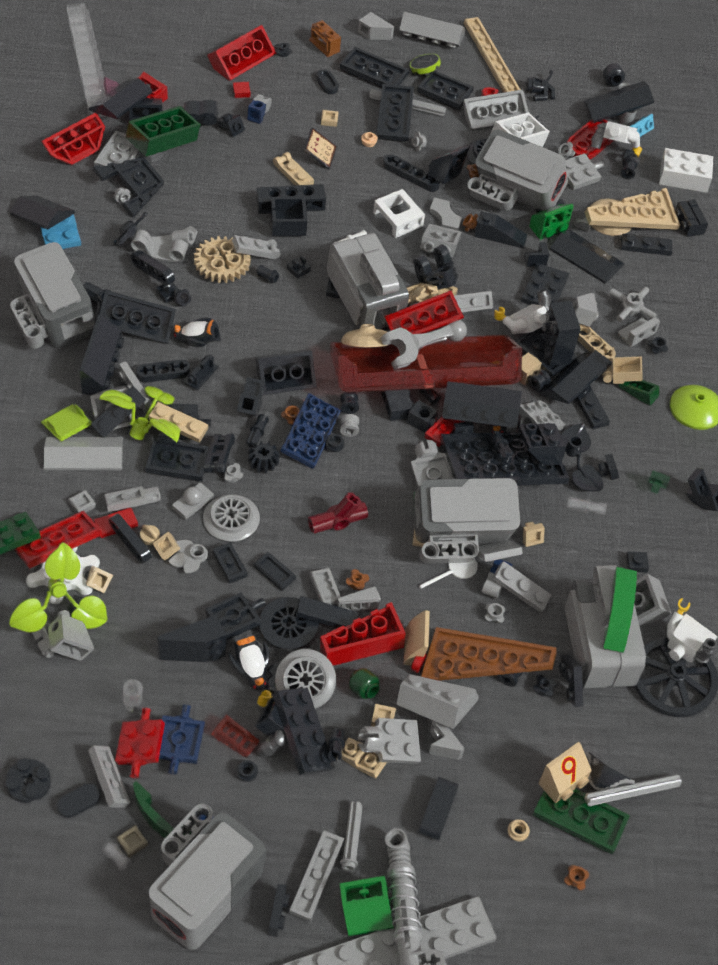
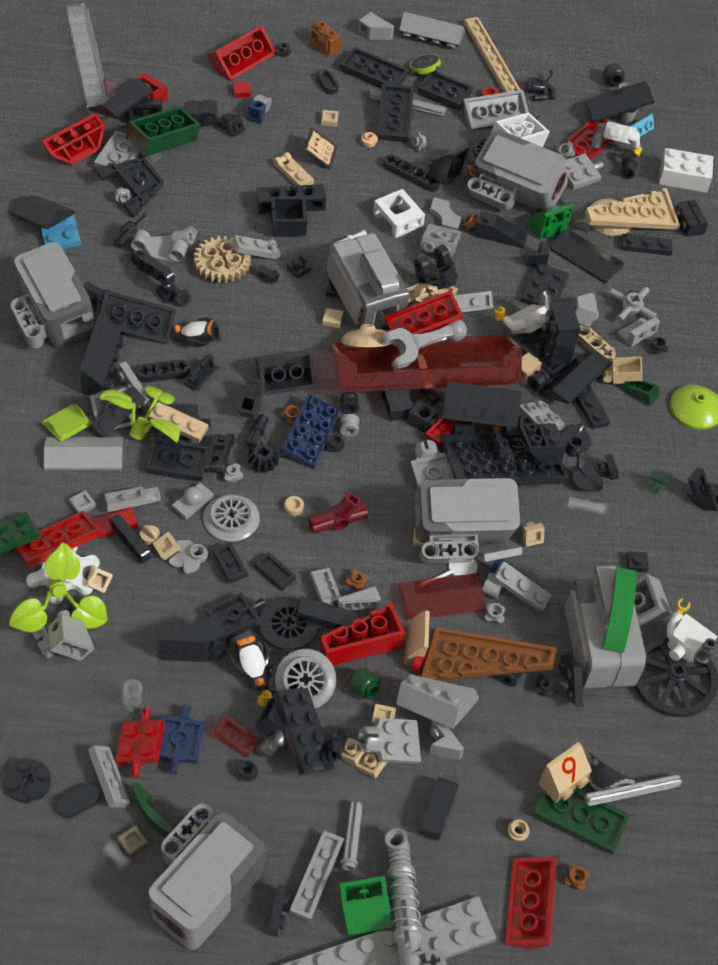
(294, 505): none -> tan tile
(332, 318): none -> tan tile
(442, 596): none -> clear red slope
(531, 902): none -> red slope

